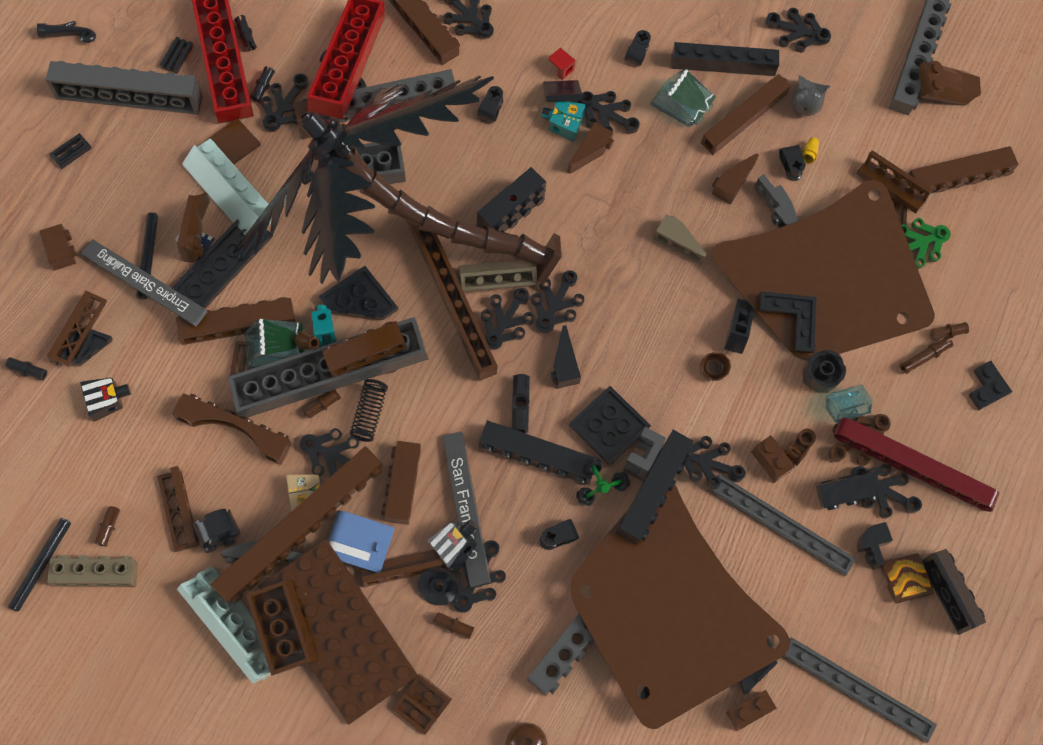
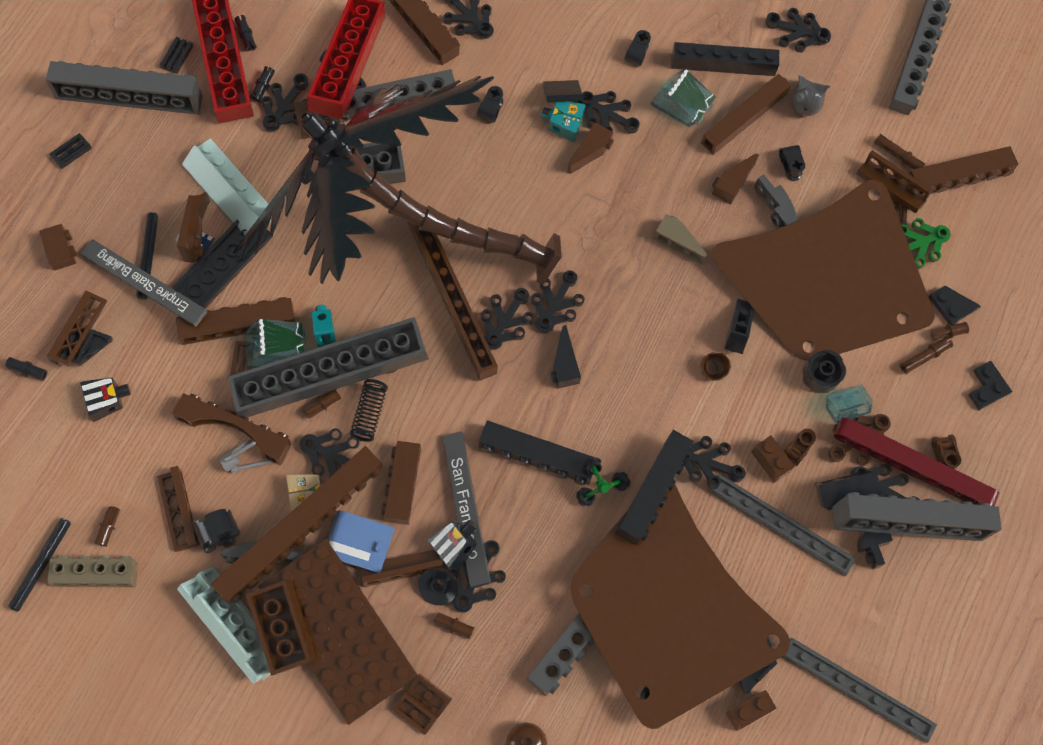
(66, 29): black plant -> none
(230, 460): none -> light grey plant
(235, 141): reddish brown tile -> none
(305, 340): reddish brown cone -> none
(359, 297): black plate -> none
(364, 349): reddish brown brick -> none
(497, 275): dark tan brick -> none
(513, 202): black brick -> none
(521, 390): black piece -> none
(561, 533): black piece -> none
(563, 62): red panel -> none
(609, 425): black plate -> none
(652, 444): dark grey panel -> none
(805, 316): black plate -> none
(810, 150): yellow cone -> none
(895, 150): none -> reddish brown pin
(907, 578): slope -> none
(916, 517): none -> dark grey brick
(945, 449): none -> reddish brown piece
(948, 84): reddish brown slope -> none
(952, 304): none -> black wing
(953, 592): black slope -> none

